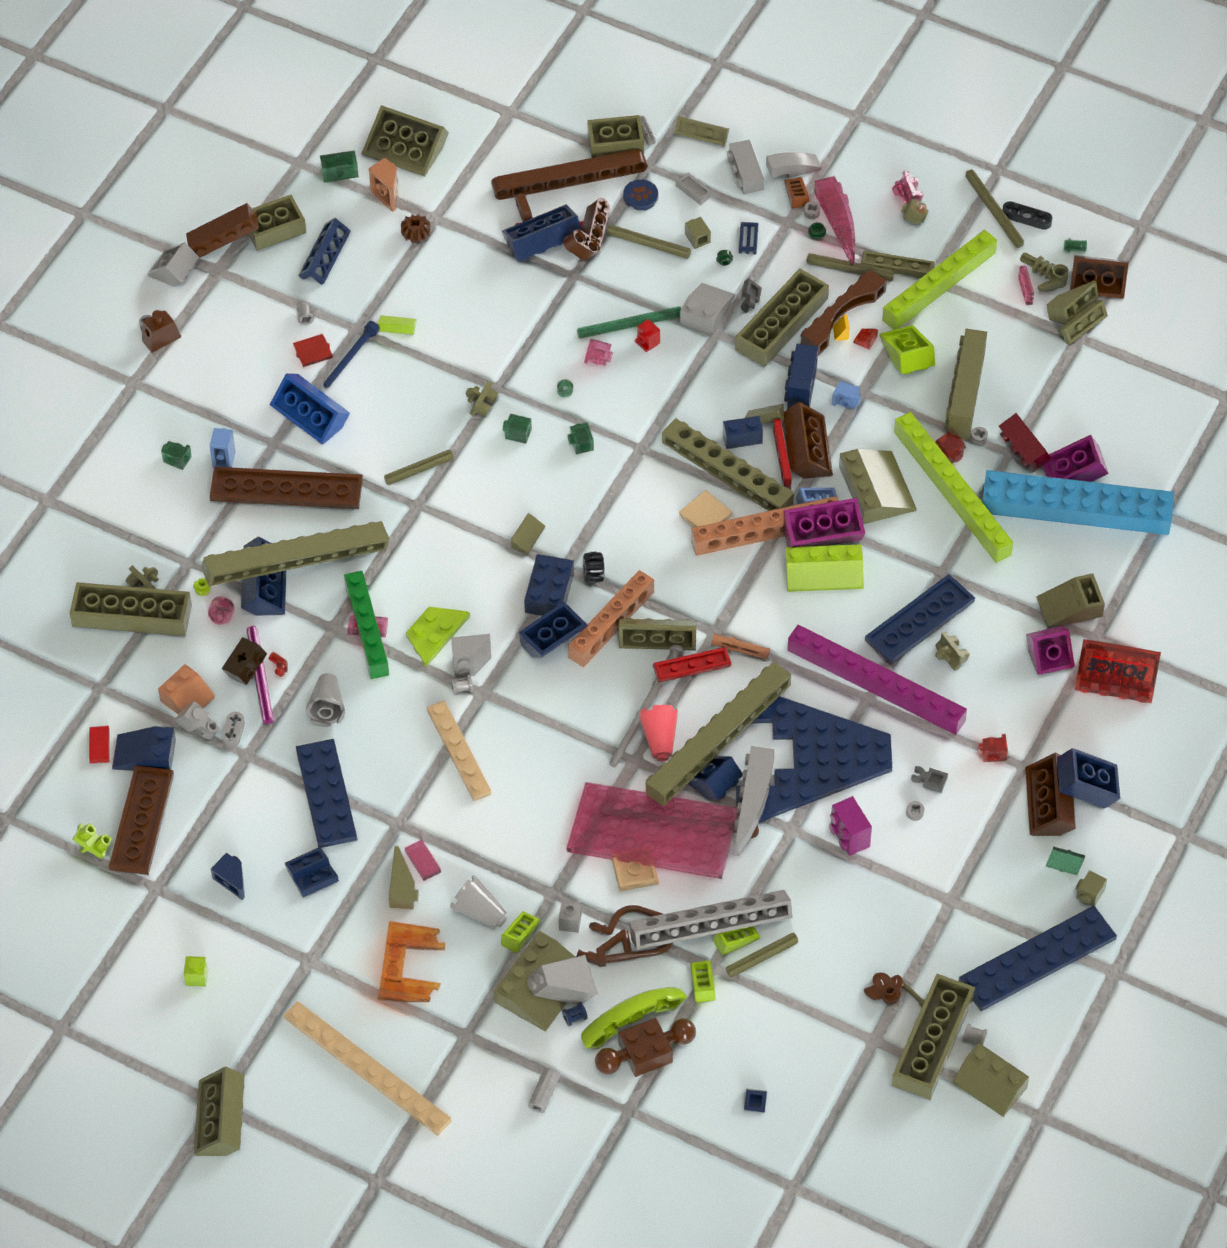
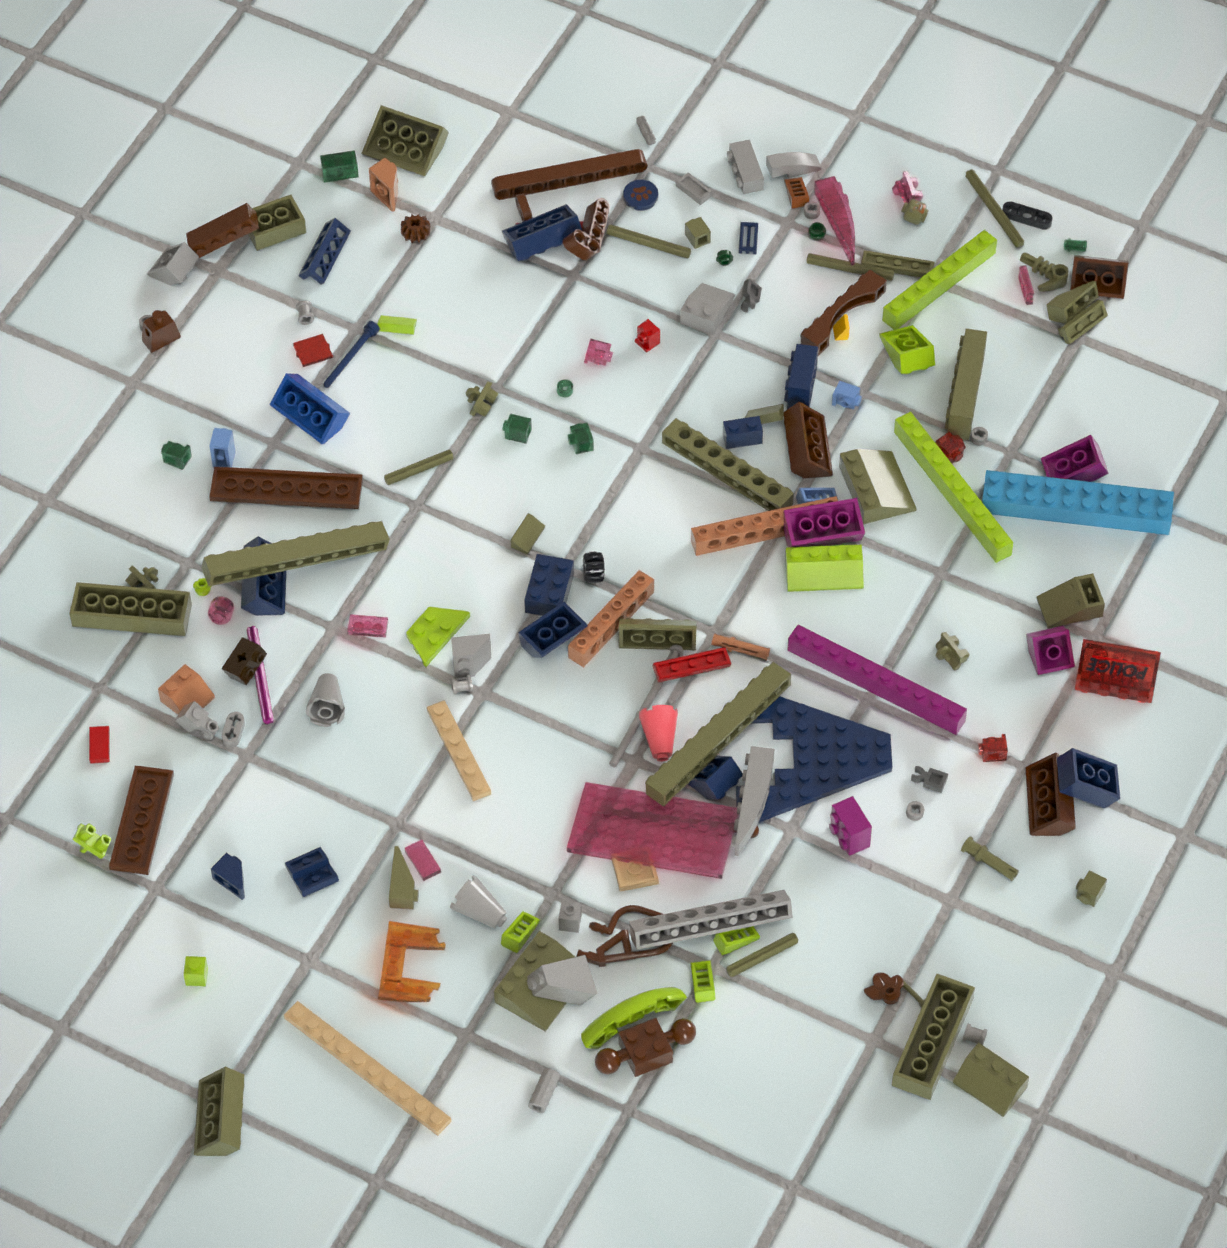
(146, 748): dark blue slope -> none
(281, 664): clear red arm -> none
(326, 793): dark blue plate -> none
(367, 624): green arch -> none
(579, 1011): dark blue bush -> none
(614, 135): olive brick -> none
(628, 322): clear green axle -> none
(701, 131): olive plate -> none
(705, 510): tan tile -> none
(755, 1100): dark blue slope -> none
(781, 317): olive brick -> none
(782, 453): red tile -> none
(866, 337): clear red slope -> none
(919, 619): dark blue plate -> none
(982, 854): none -> olive pin
(1024, 443): dark red brick -> none
(1038, 957): dark blue plate -> none
(1065, 860): clear green piece -> none

